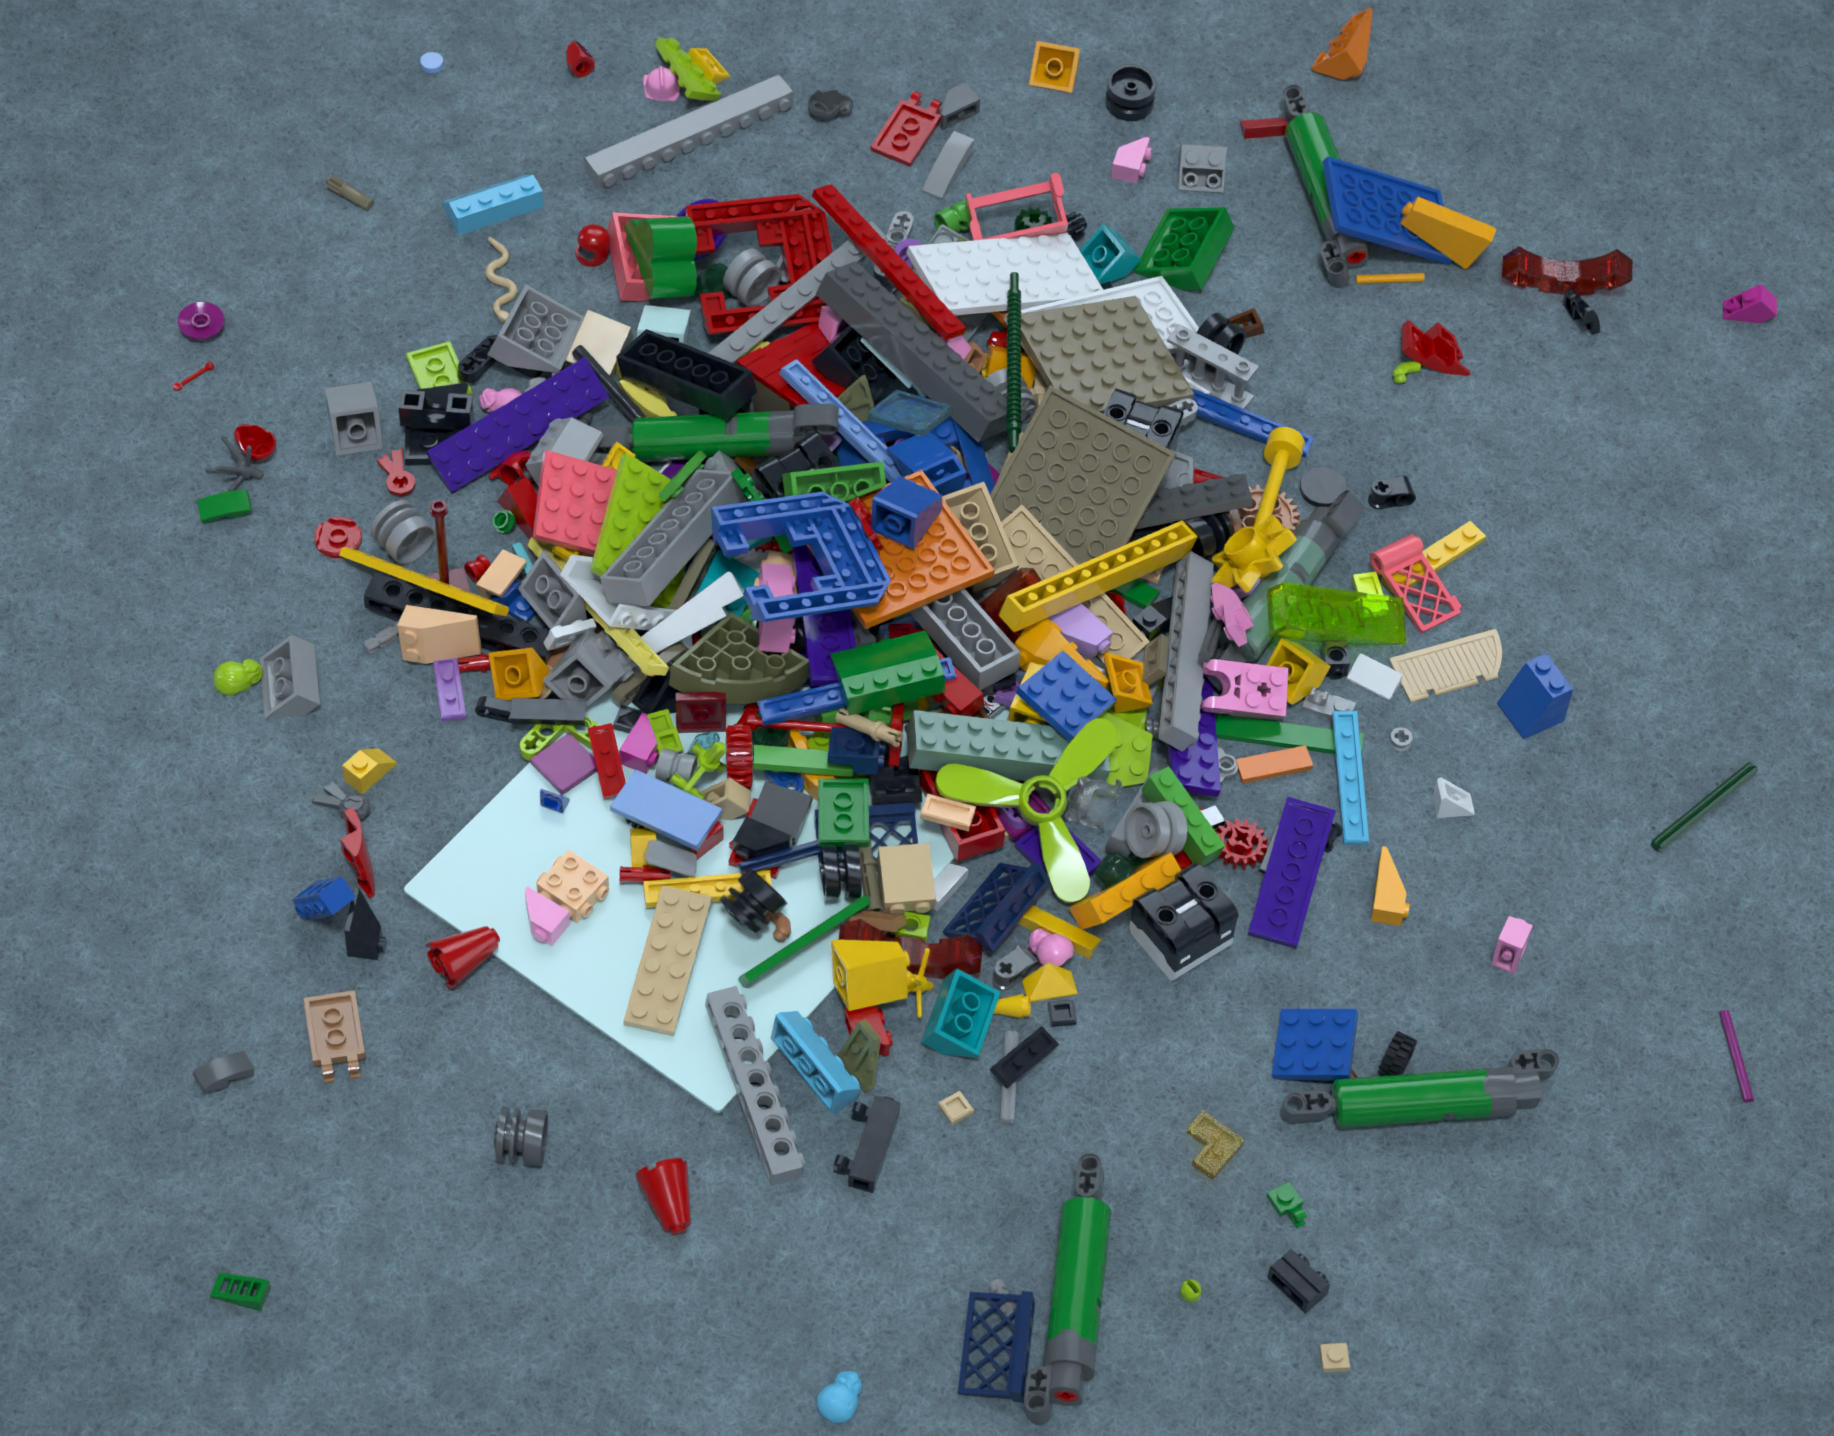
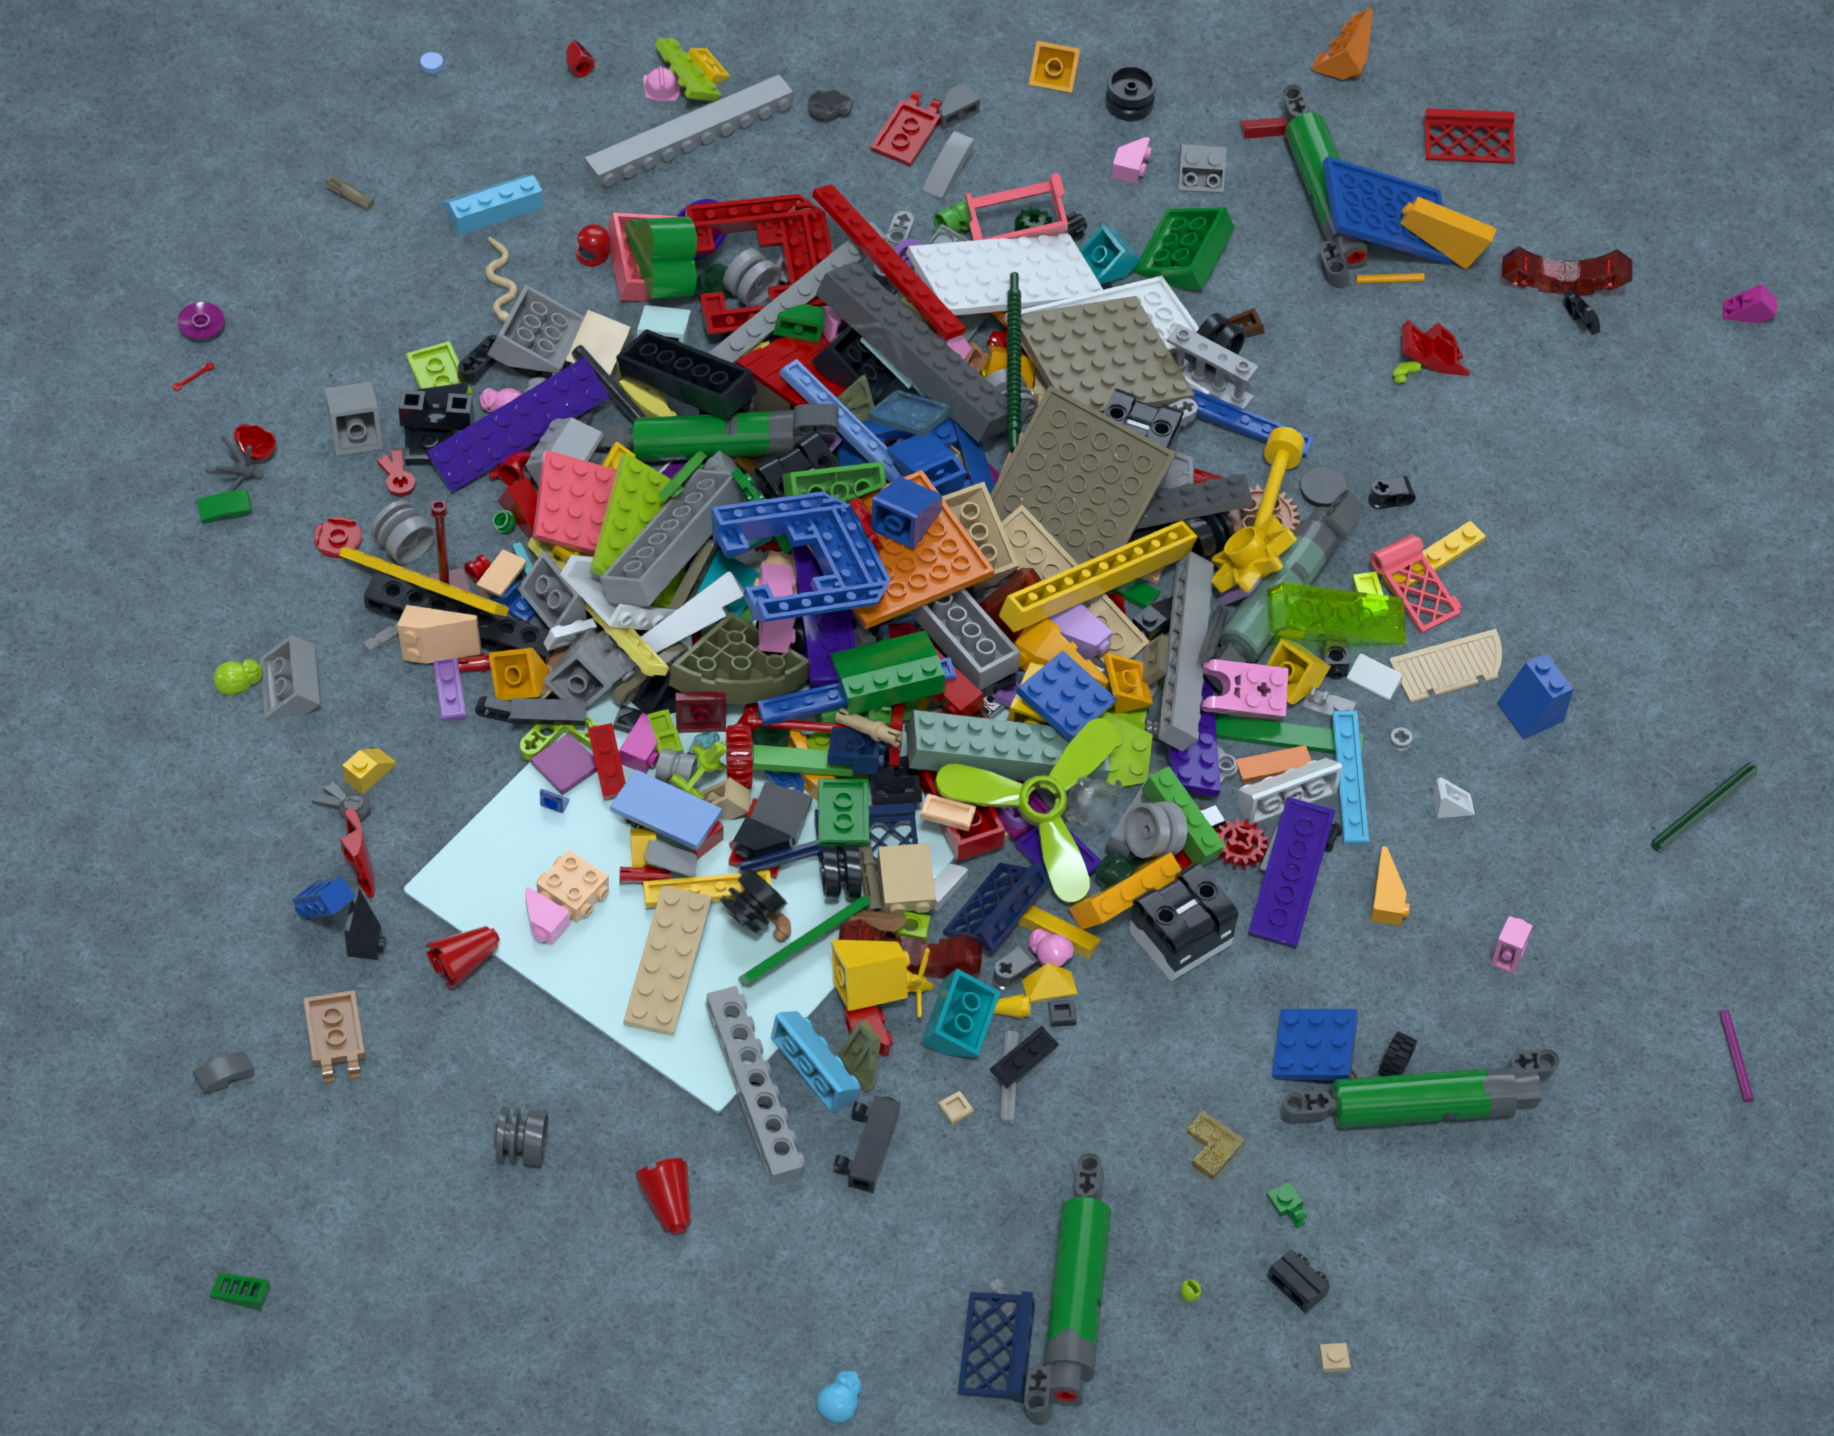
(801, 323): none -> green slope
(1232, 612): bright pink slope -> none
(1305, 783): none -> white slope
(1469, 119): none -> red fence

